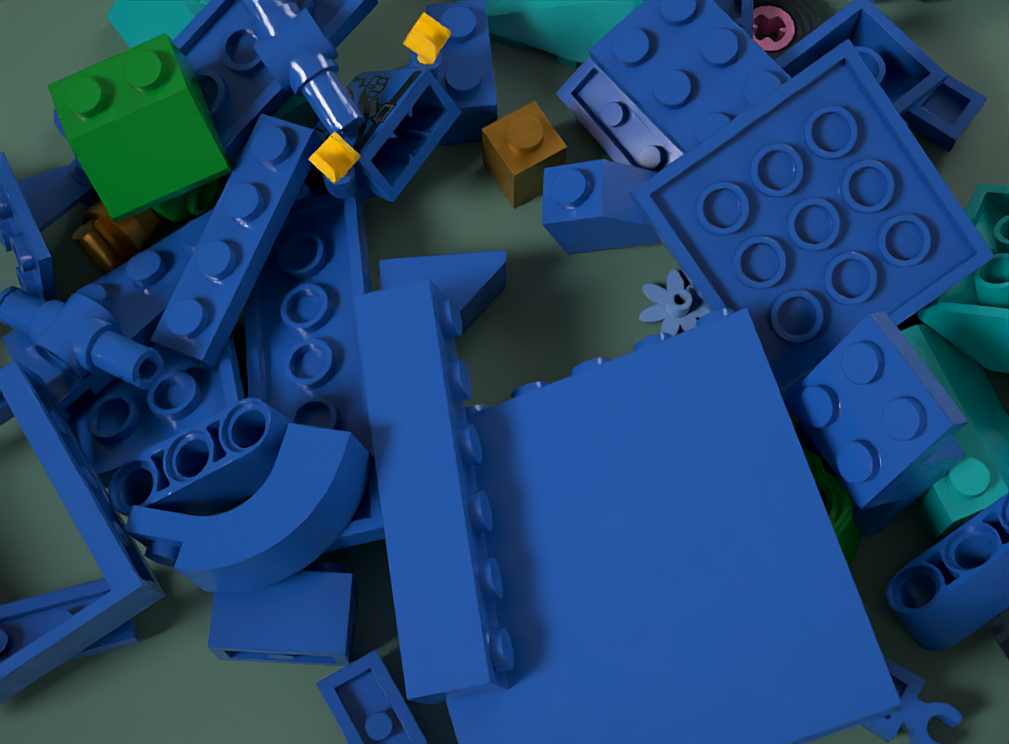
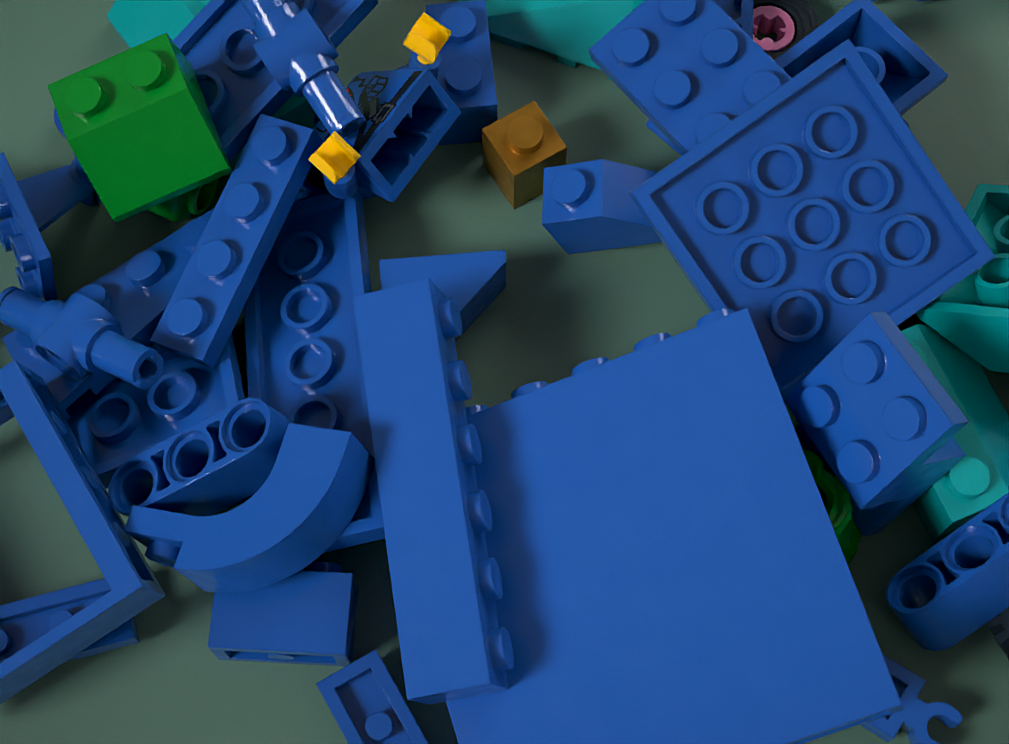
(114, 243): pearl gold piece -> none
(615, 120): blue plate -> none
(667, 309): medium blue plant -> none
(945, 112): blue plate -> none

